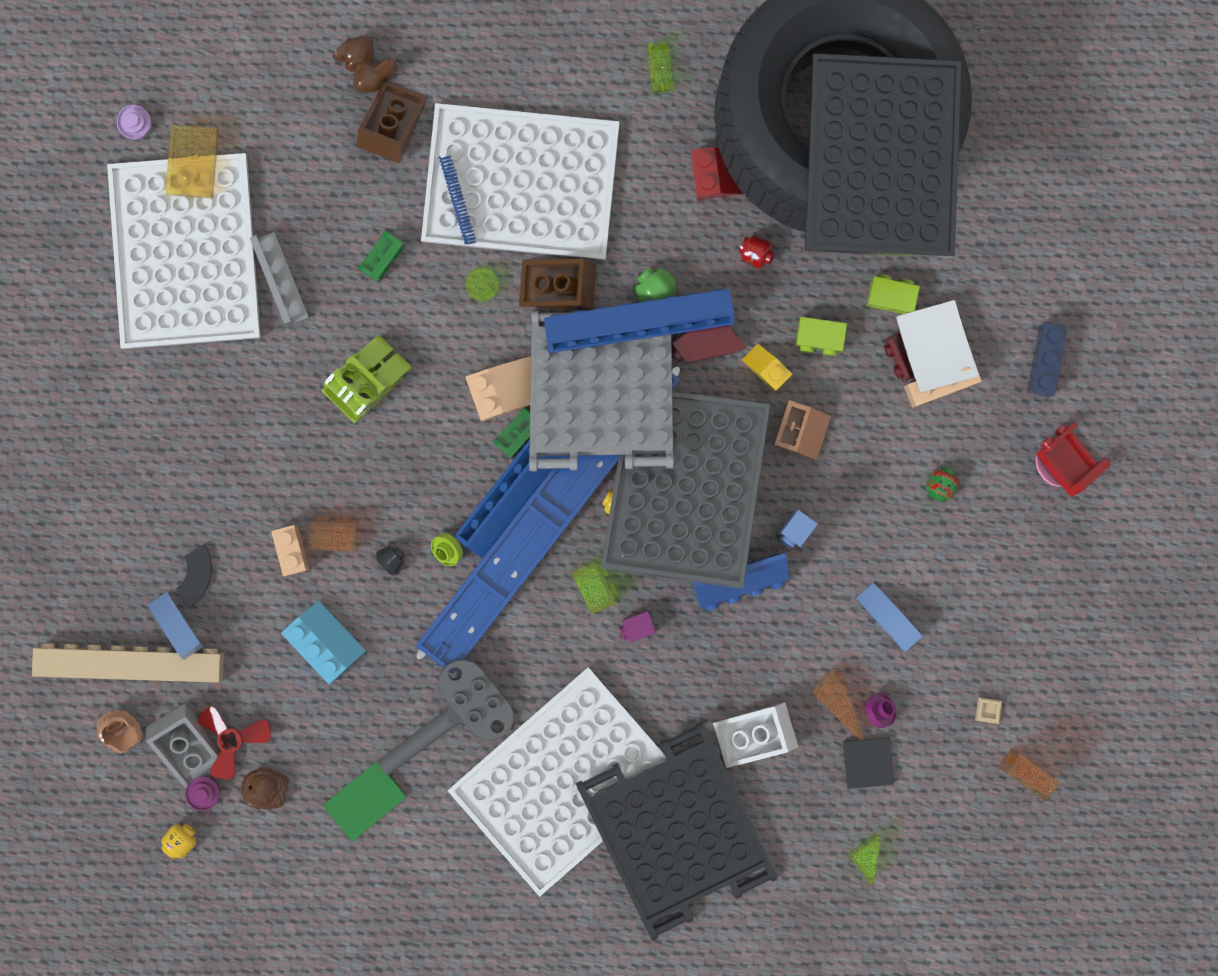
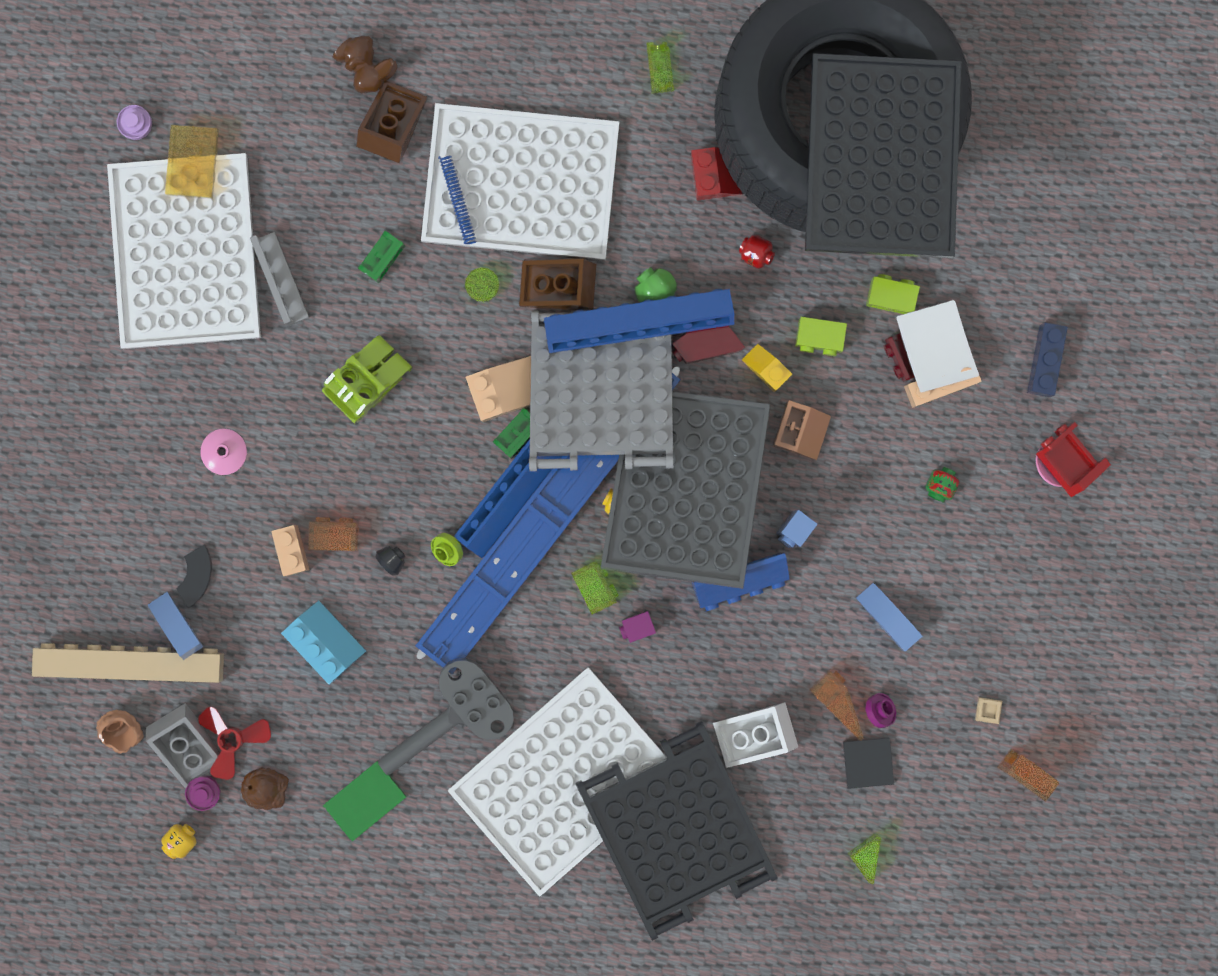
(235, 451): none -> bright pink dish

